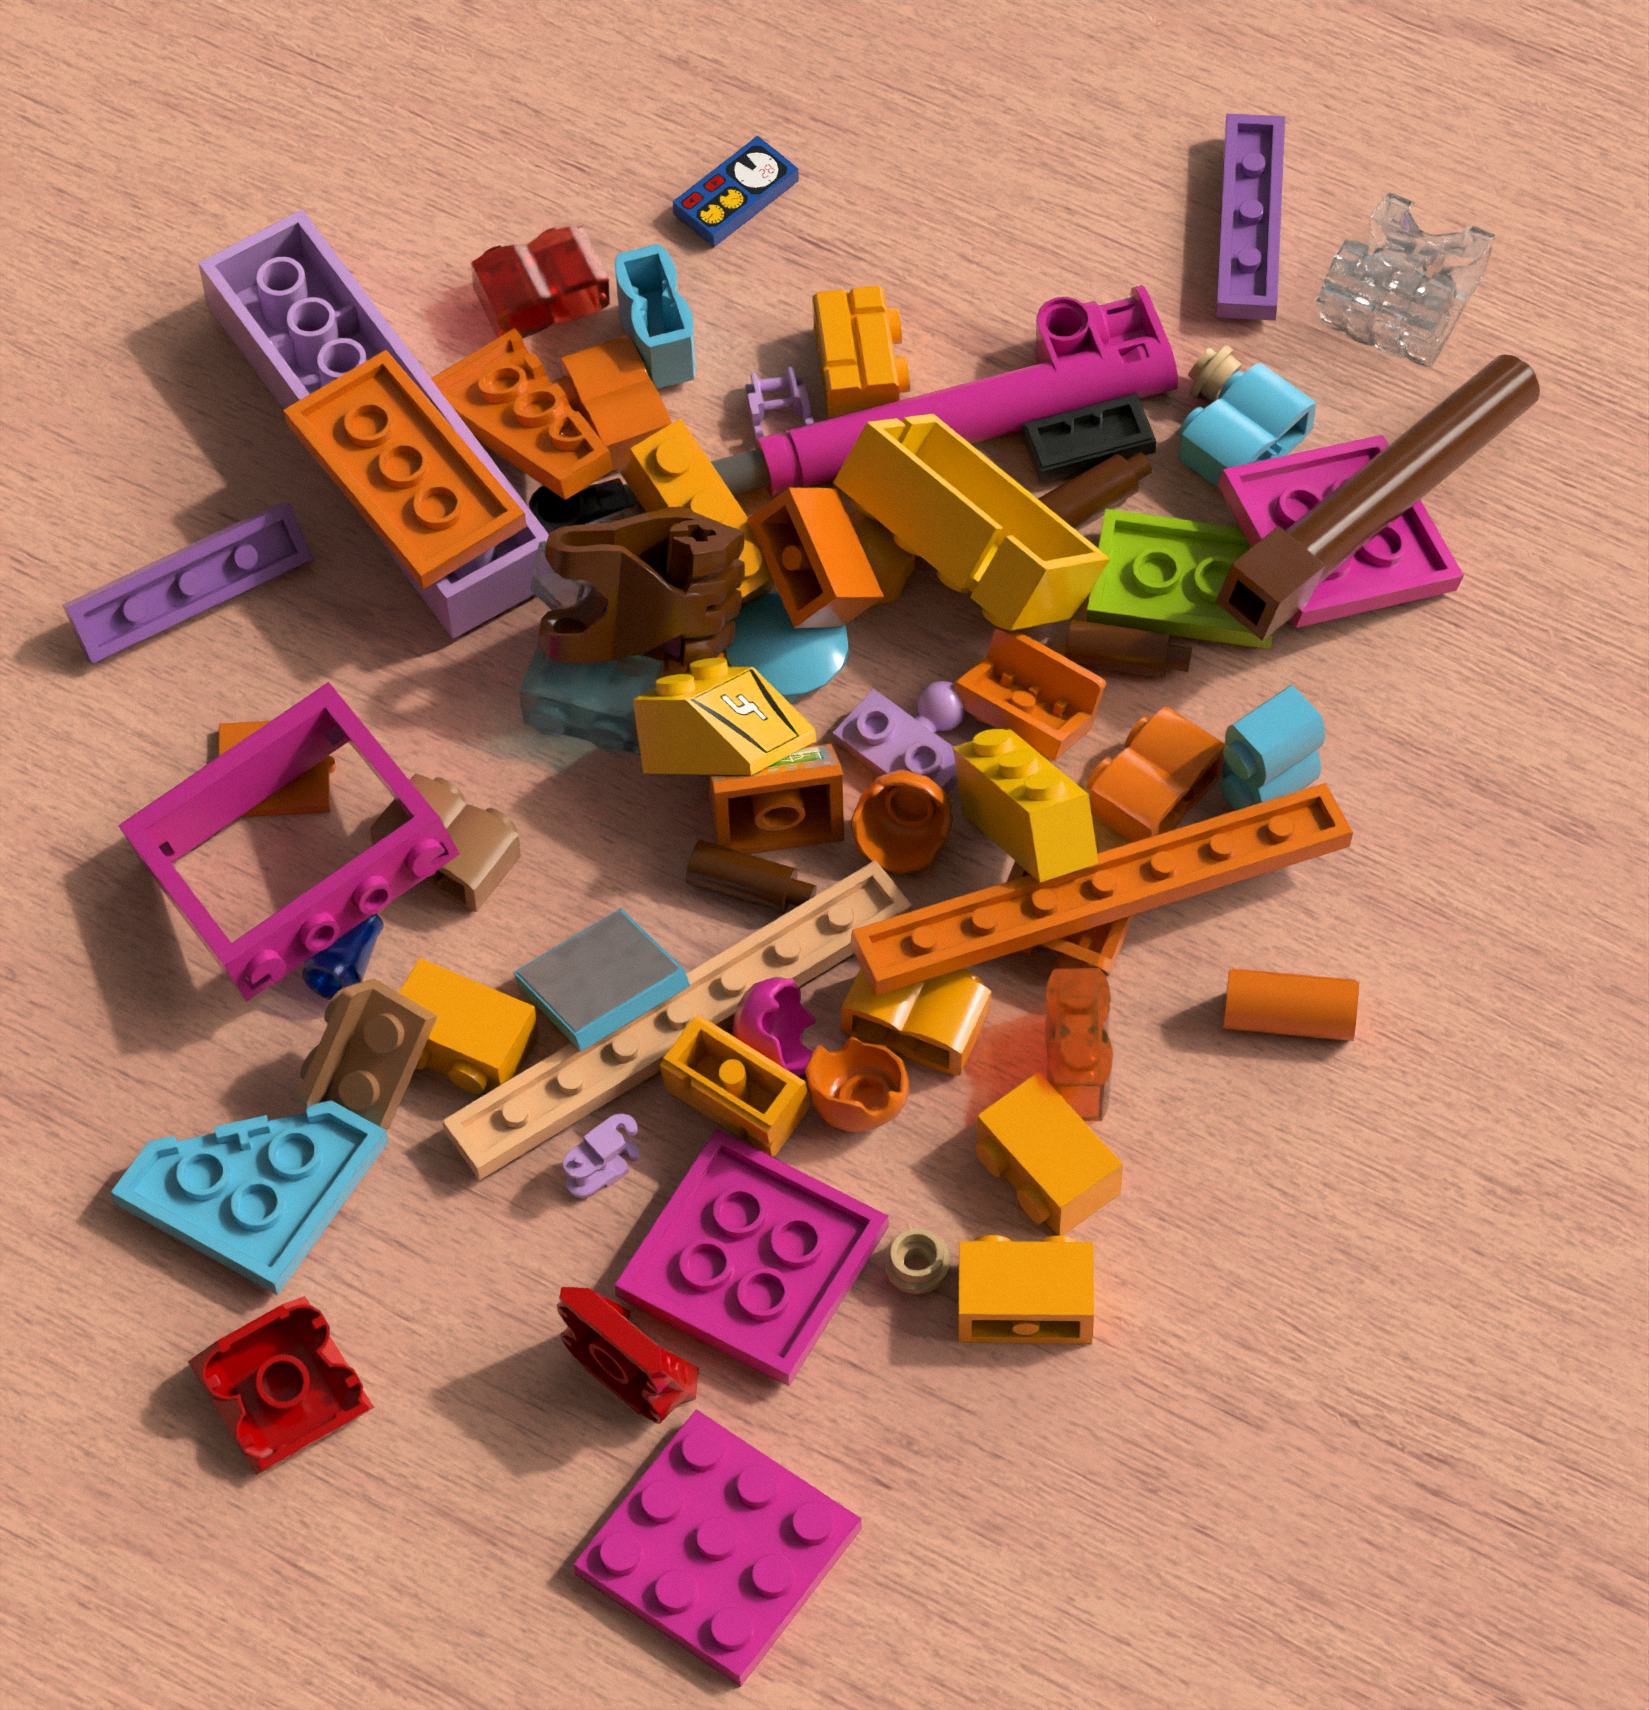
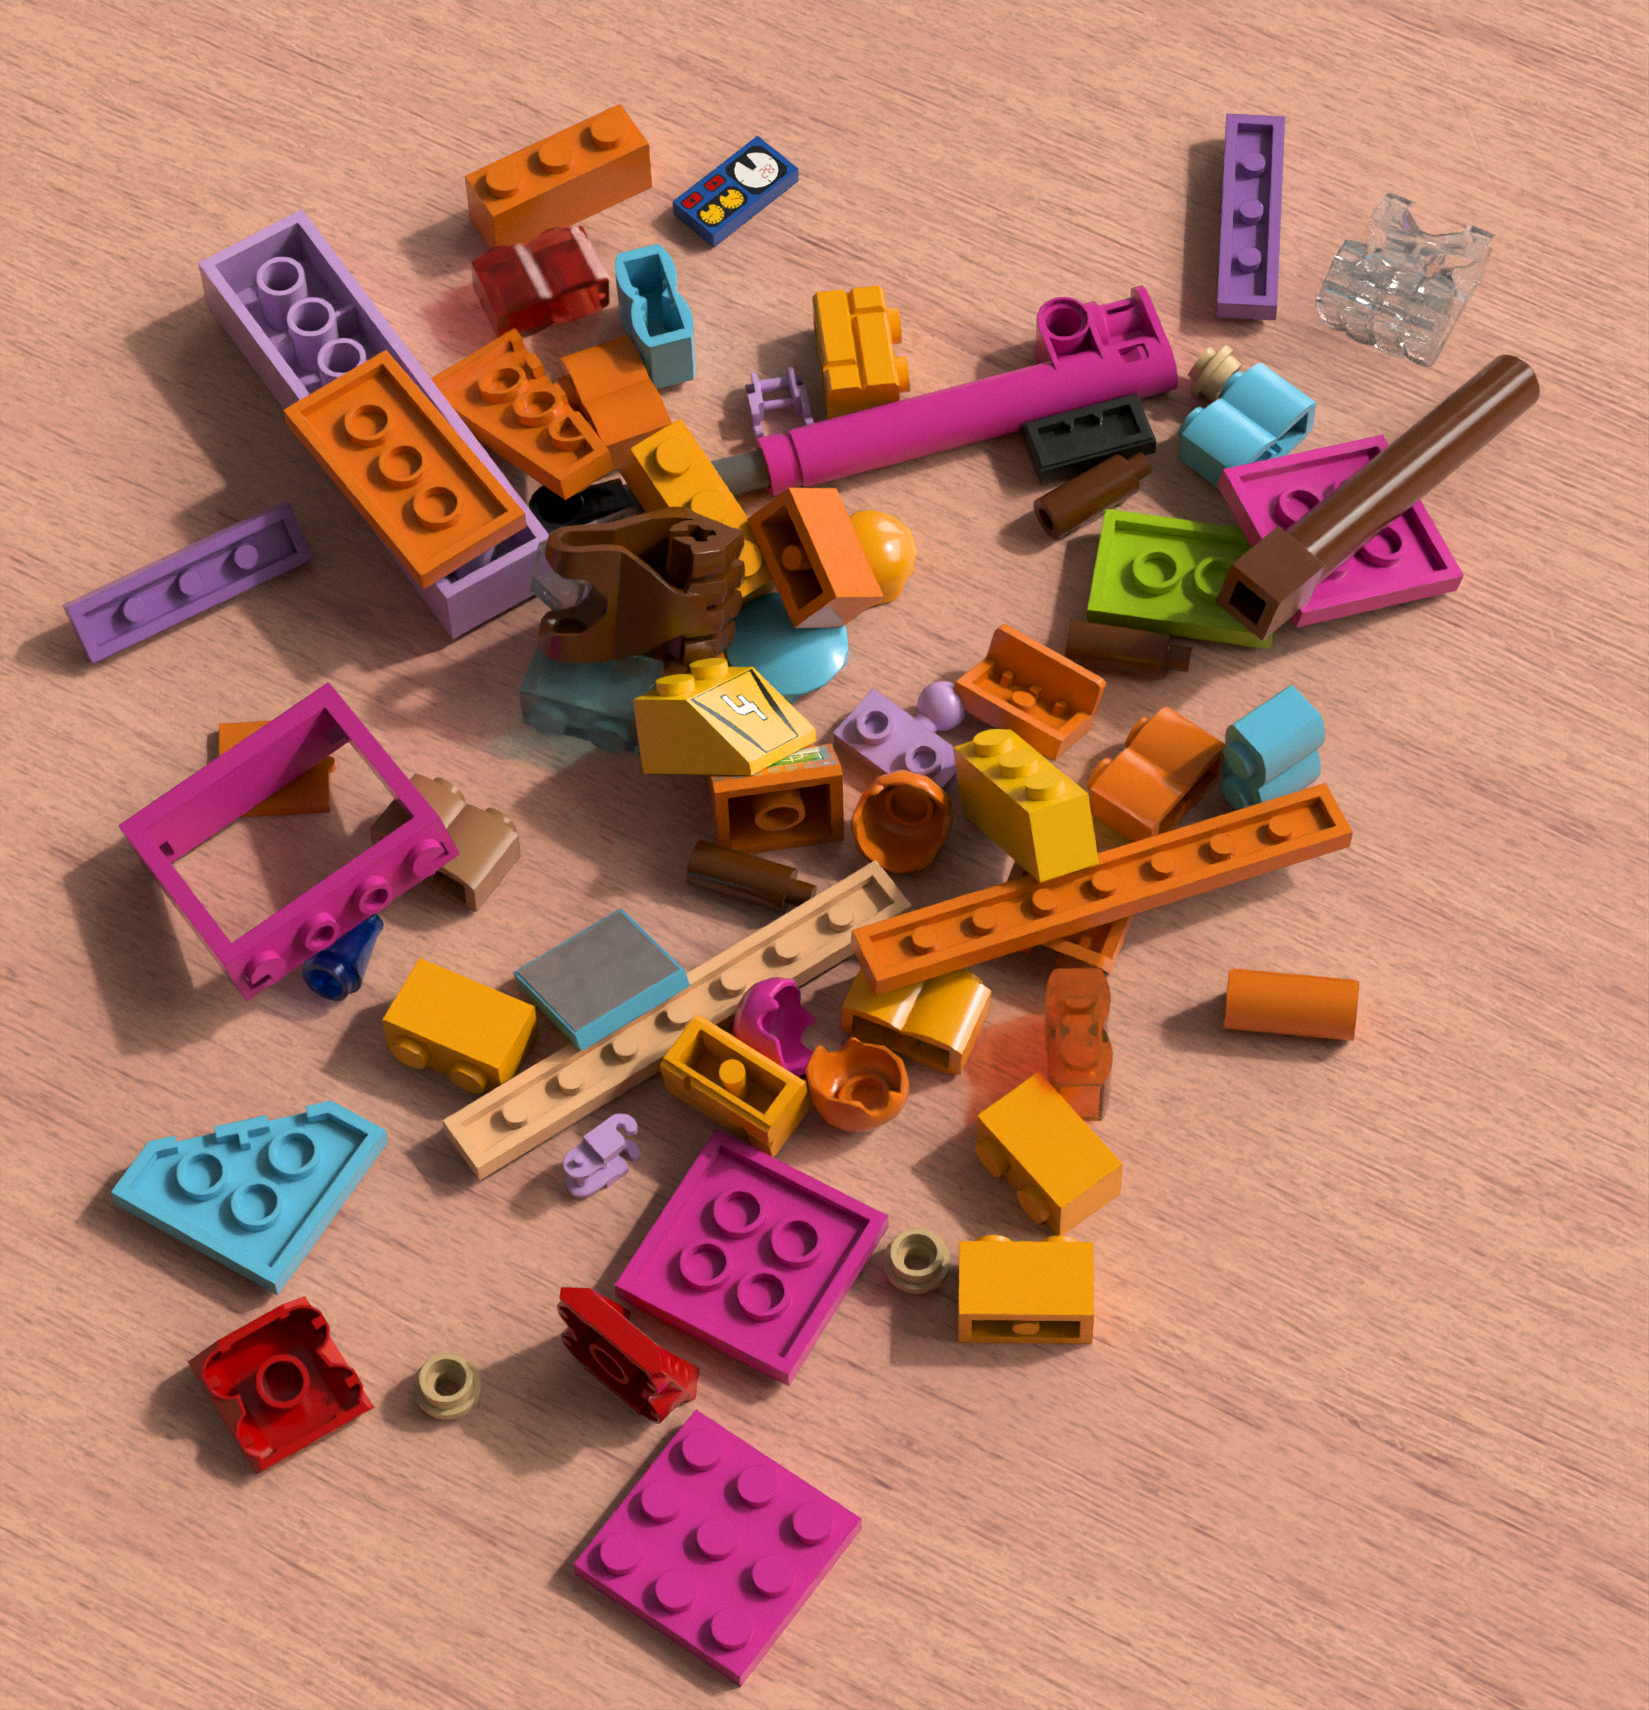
(366, 1051): medium nougat bracket -> none
(443, 1369): none -> tan plate
(560, 179): none -> orange brick
(970, 522): yellow piece -> none

